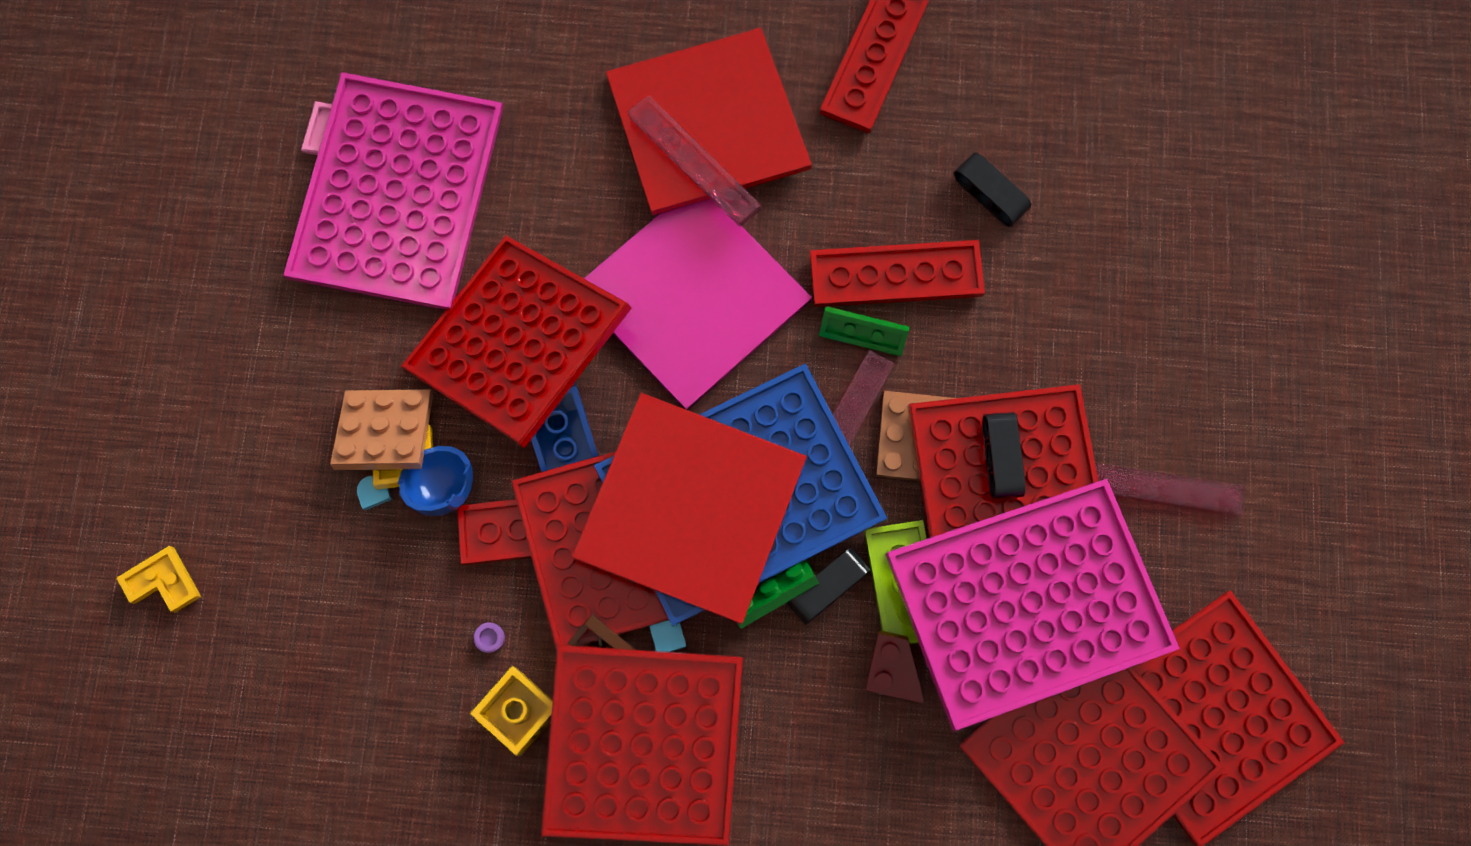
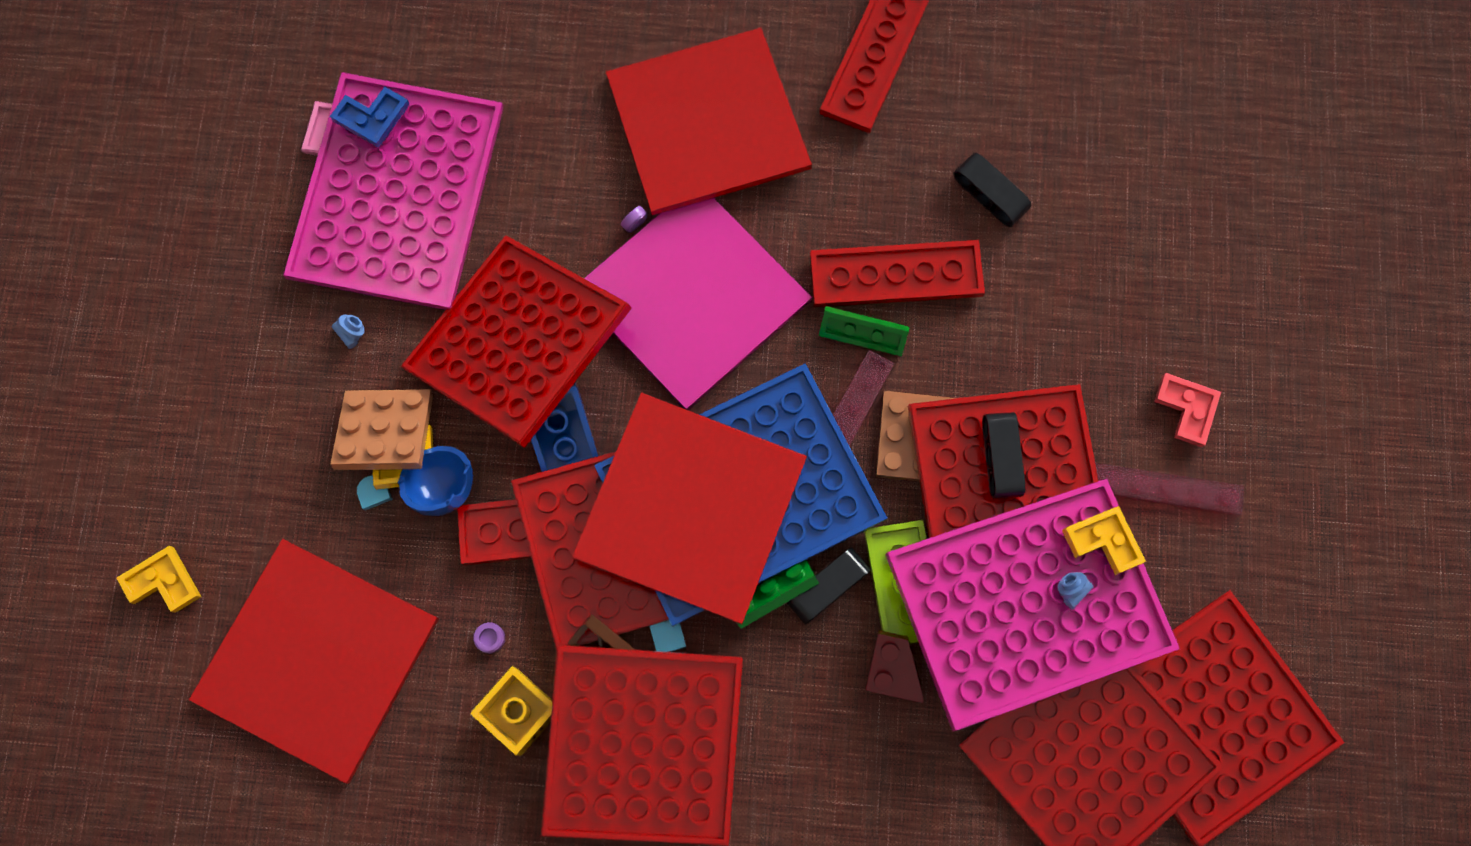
(314, 660): none -> red tile
(349, 329): none -> medium blue plate
(371, 123): none -> blue plate
(634, 219): none -> medium lavender tile
(694, 161): clear pink plate -> none
(1074, 588): none -> medium blue plate
(1109, 532): none -> yellow plate
(1197, 407): none -> coral plate

